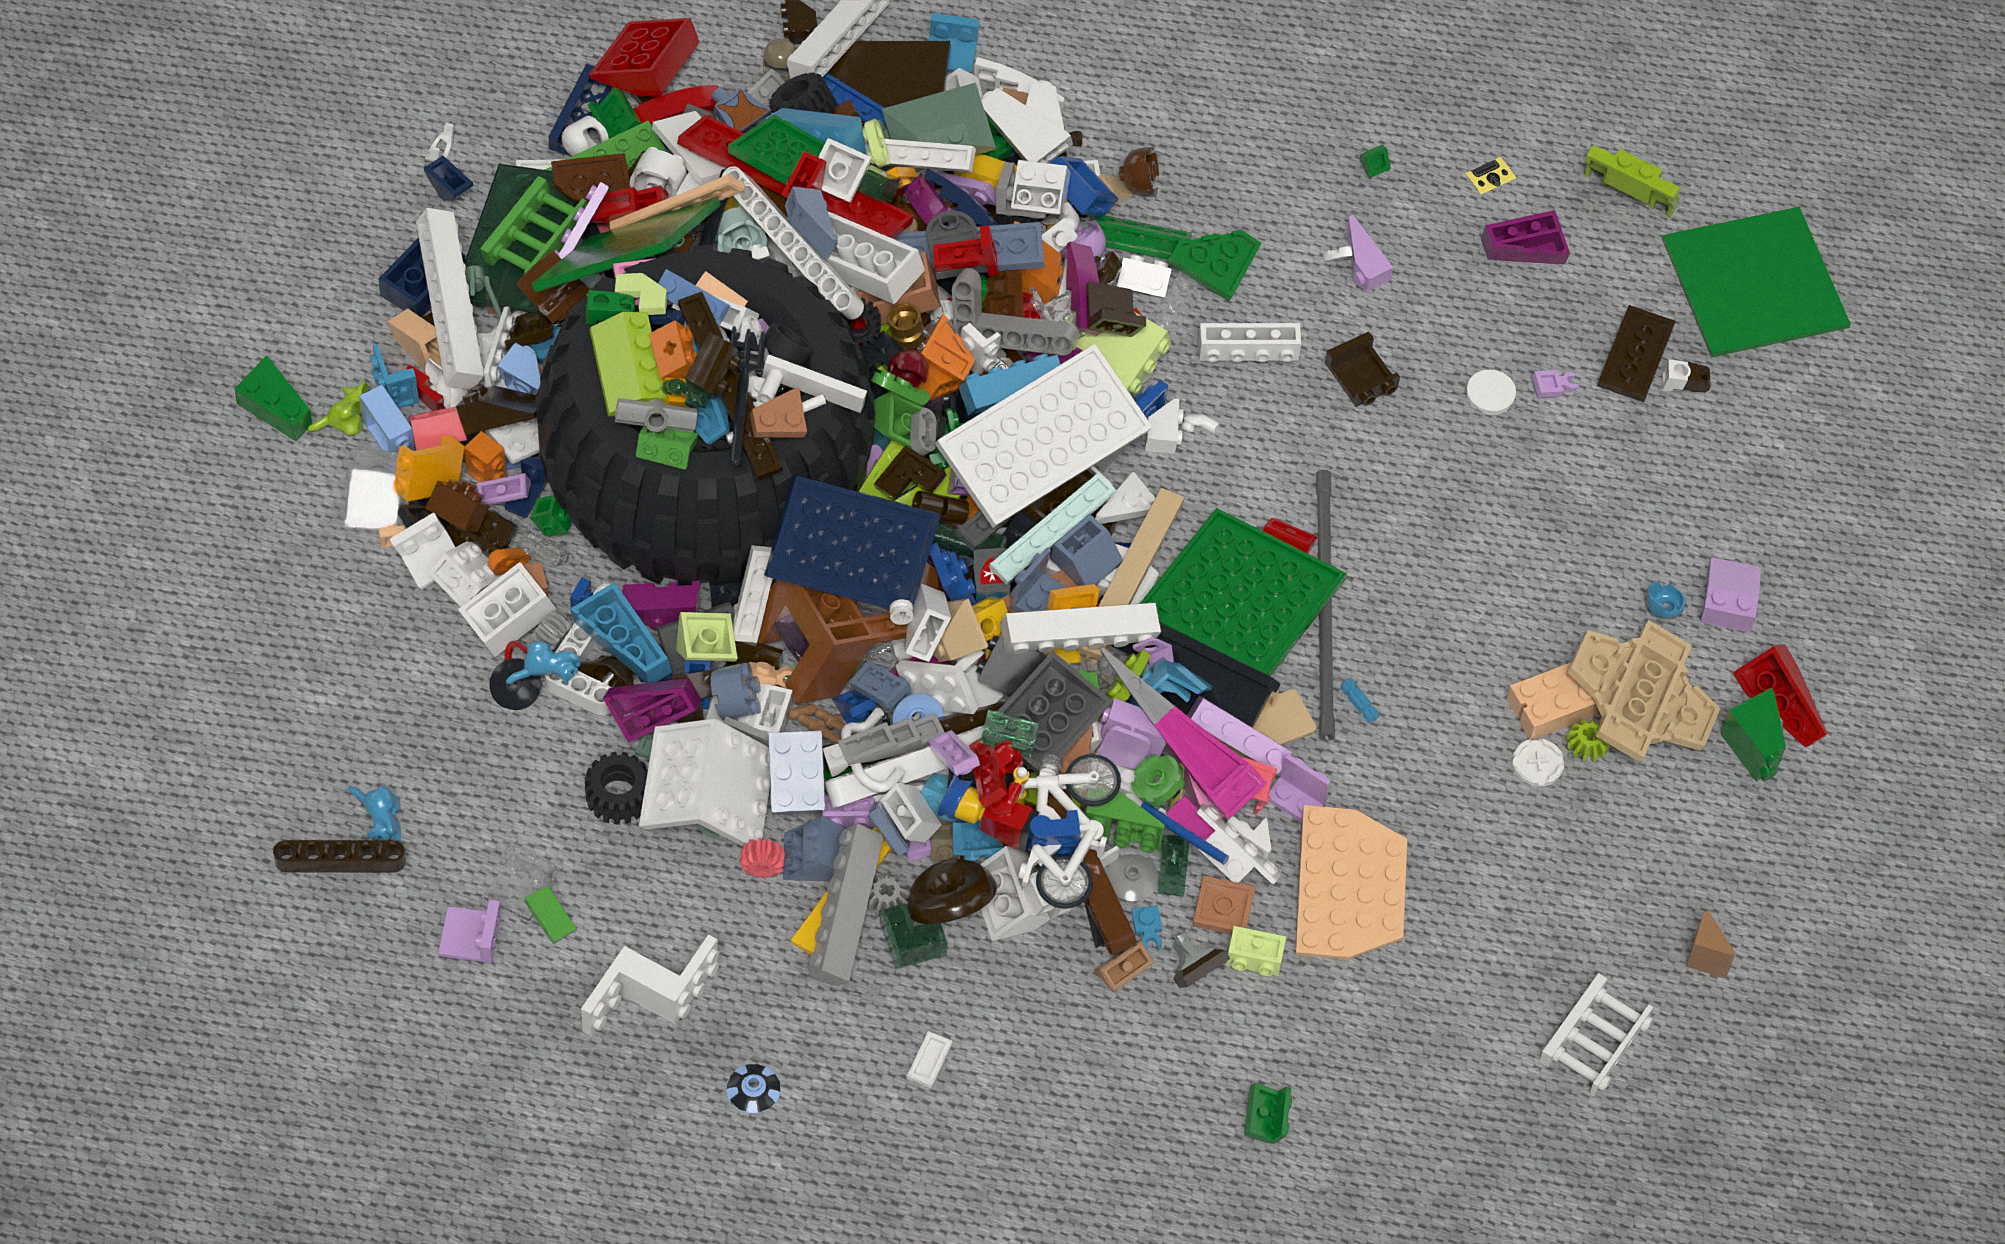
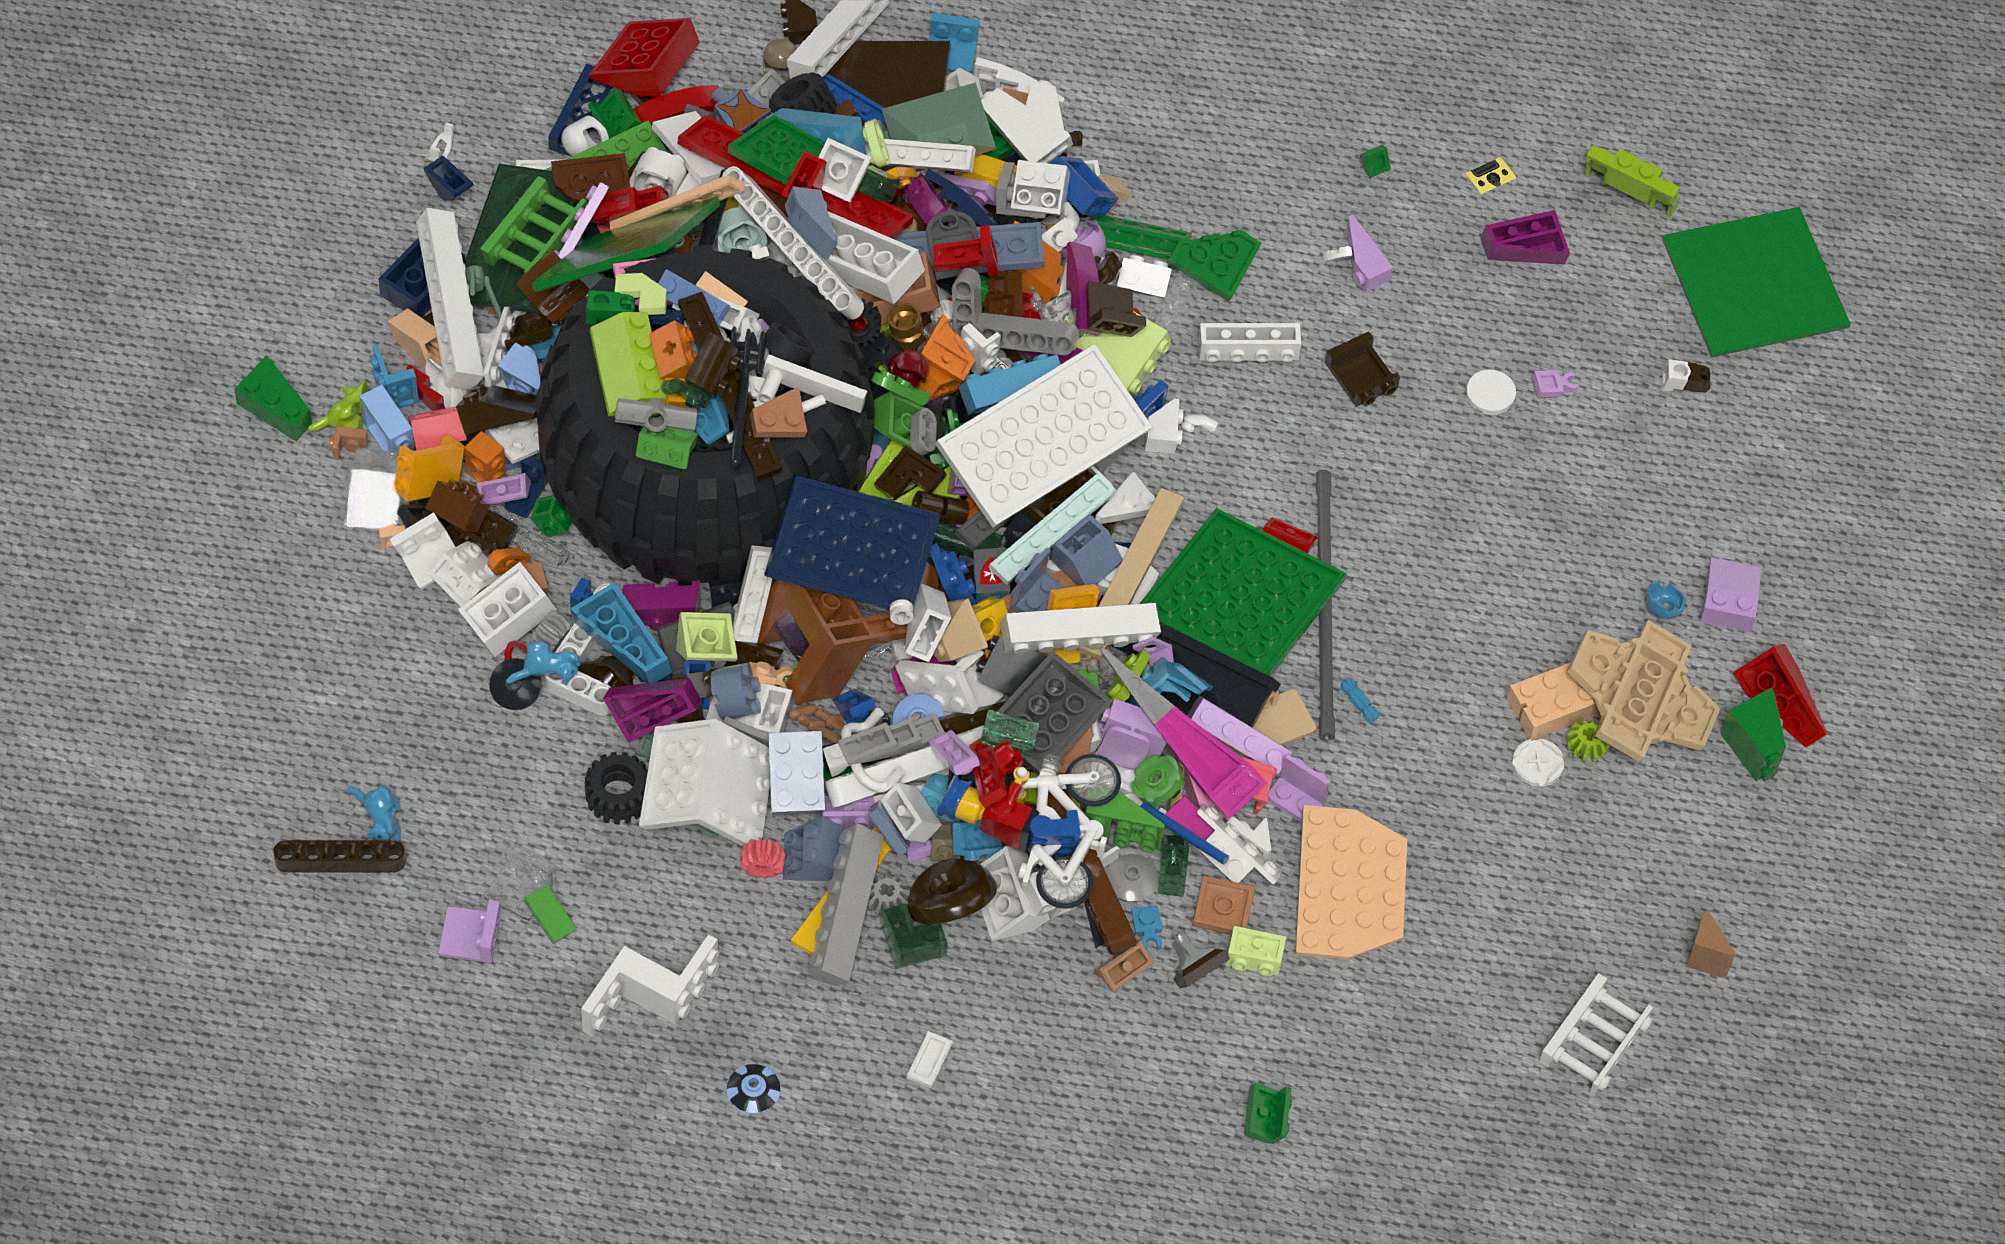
(349, 439): none -> nougat bracket
(880, 685): sand blue bracket -> none
(1139, 170): reddish brown cylinder -> none
(1636, 353): dark brown plate -> none

